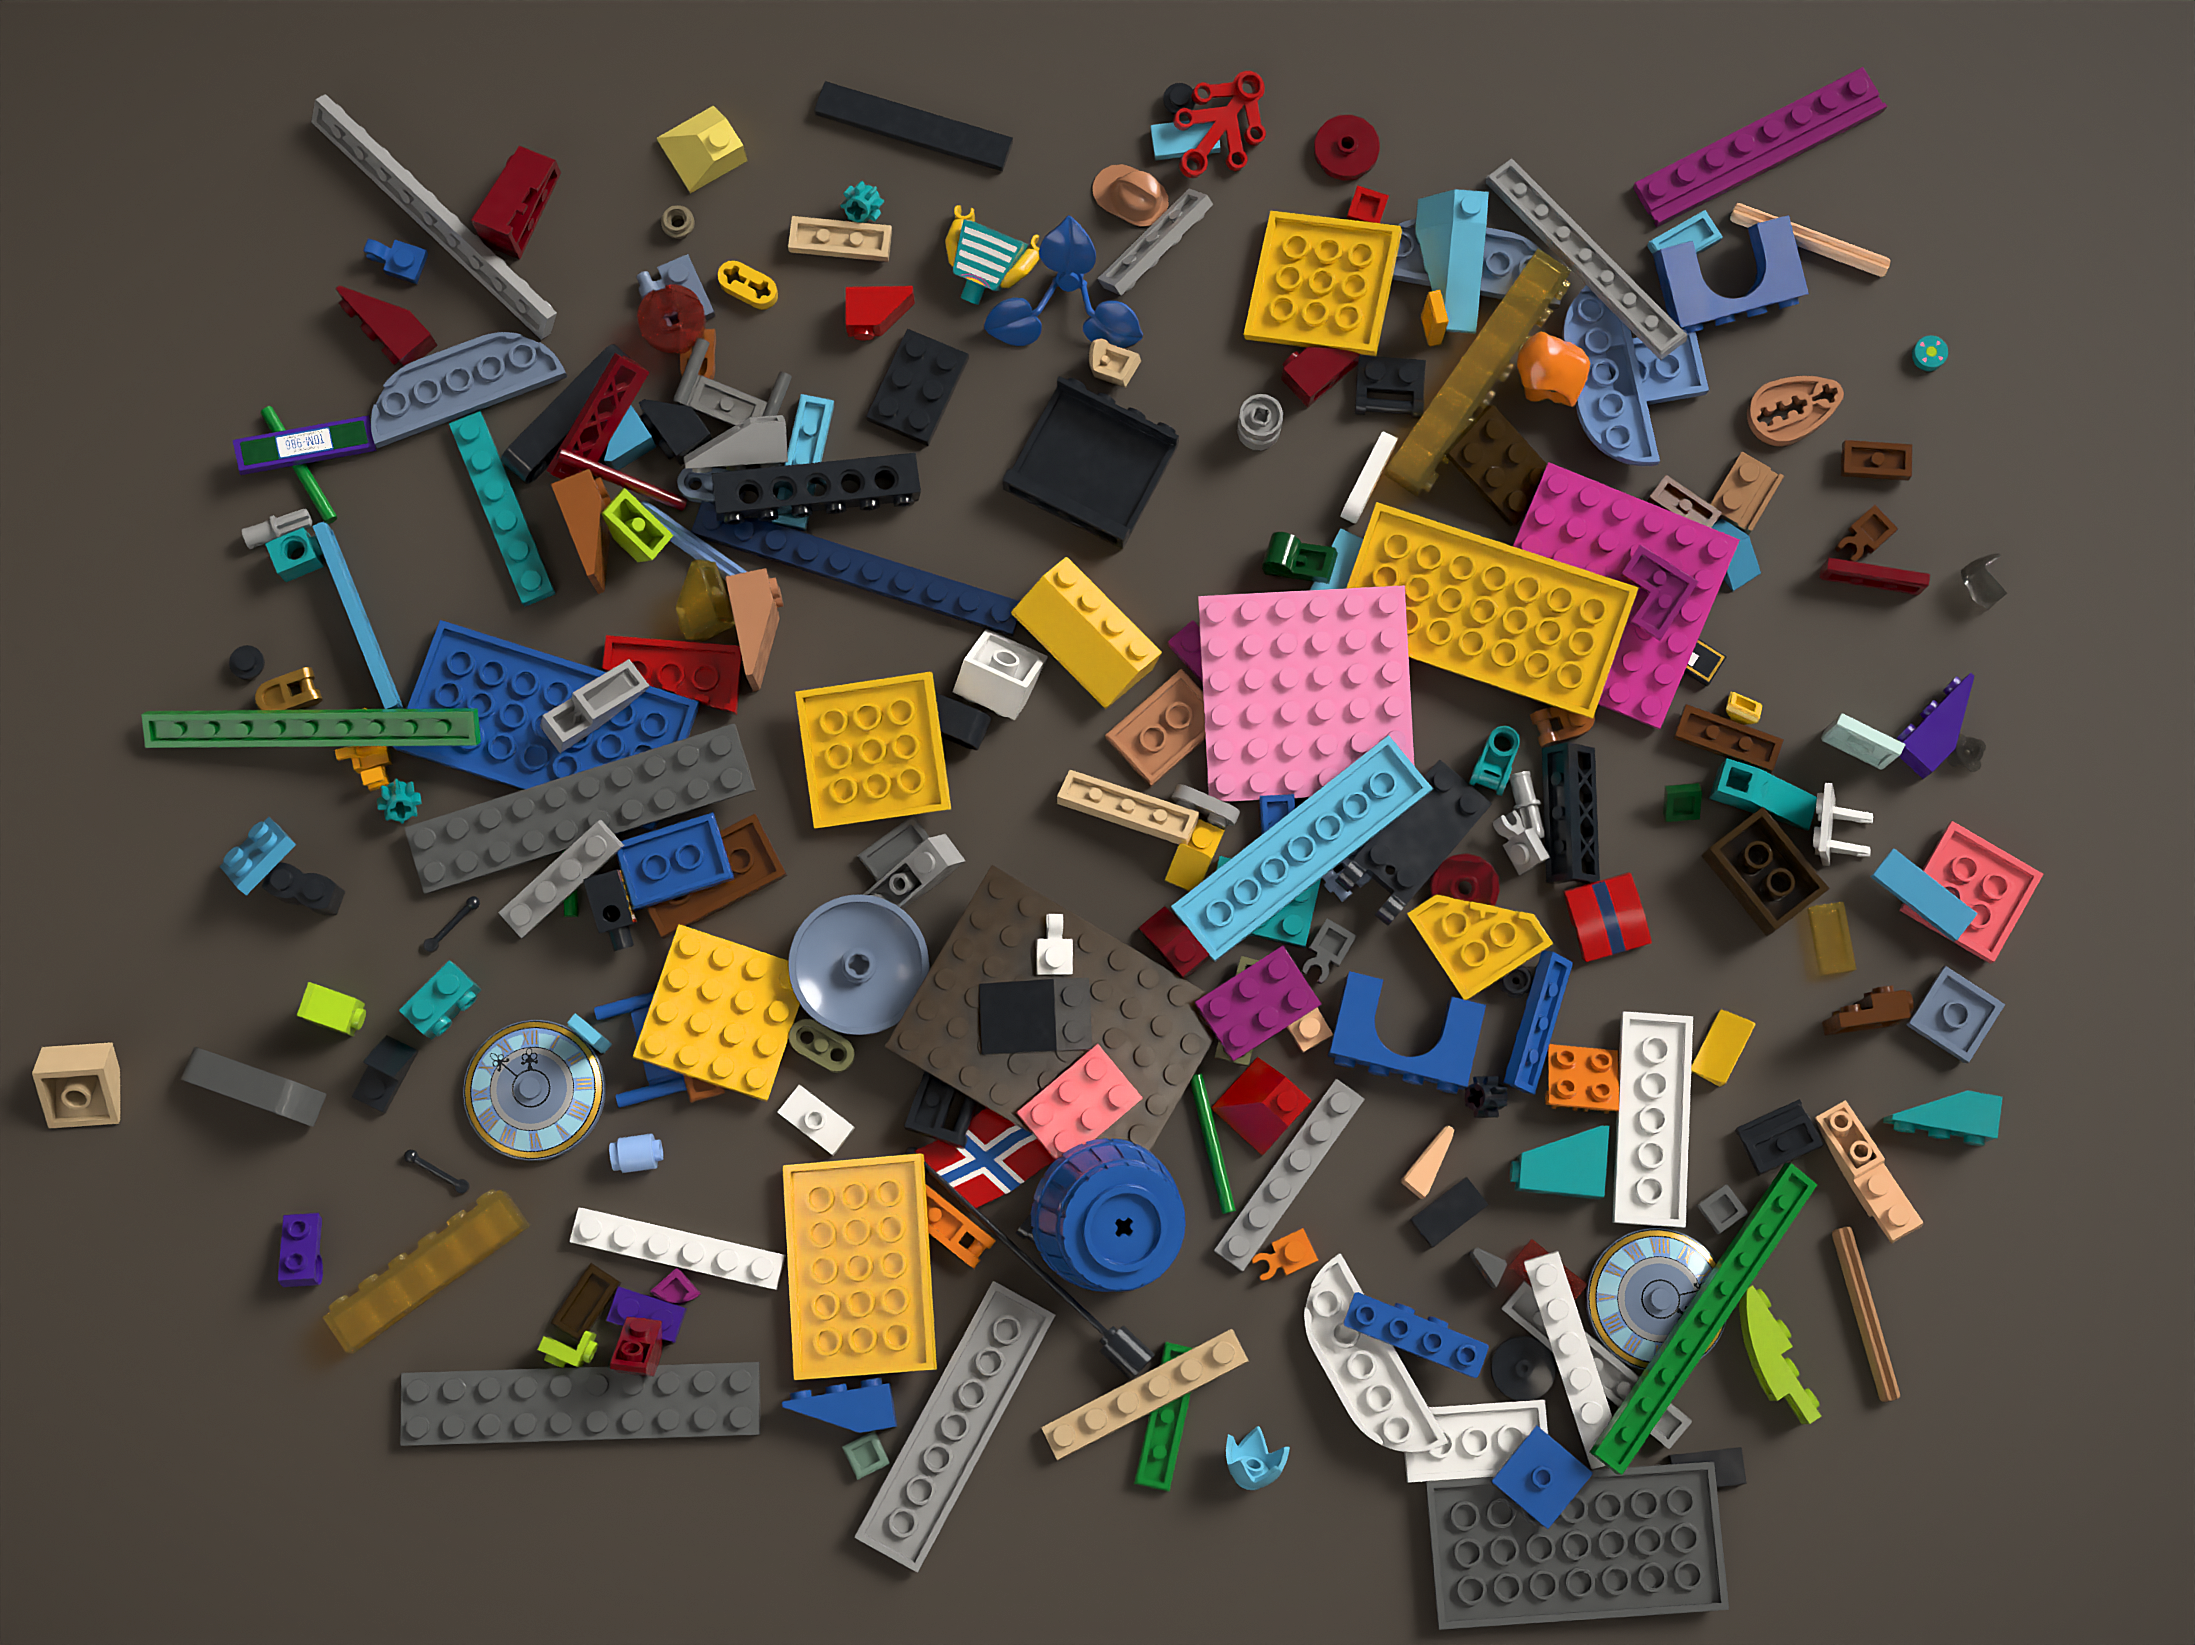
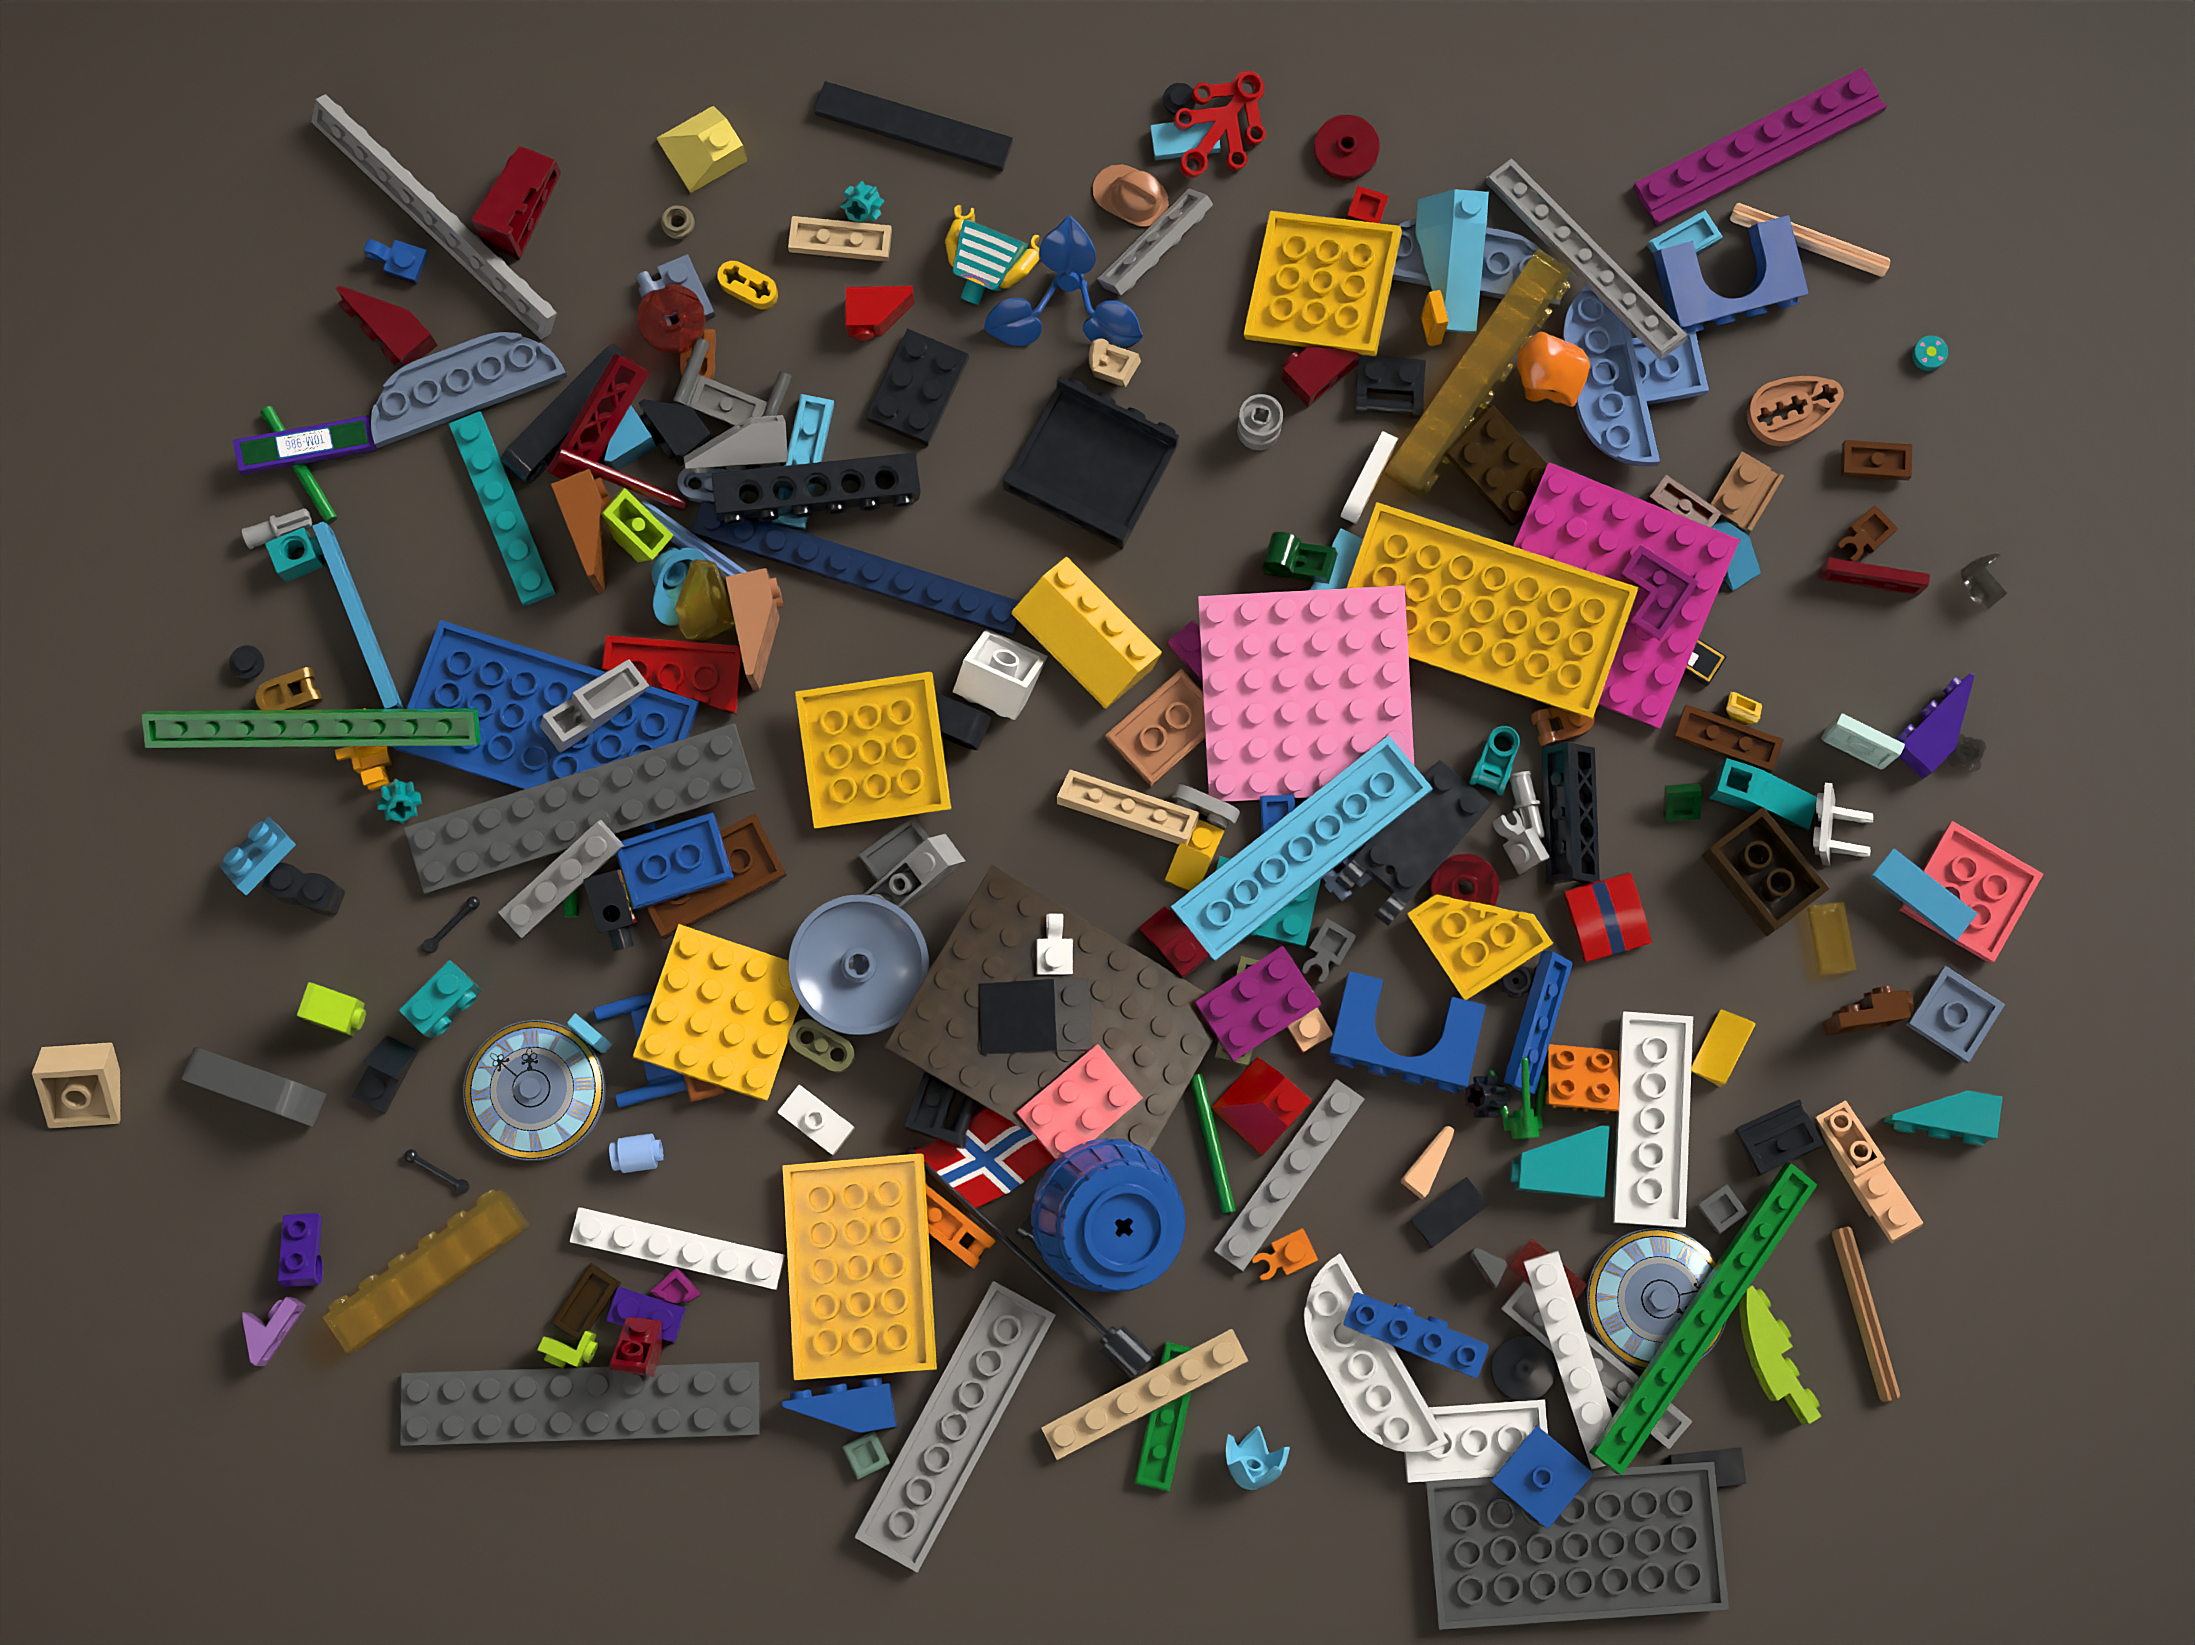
(265, 1338): none -> medium lavender slope
(669, 576): none -> dark azure piece
(1525, 1121): none -> green plant

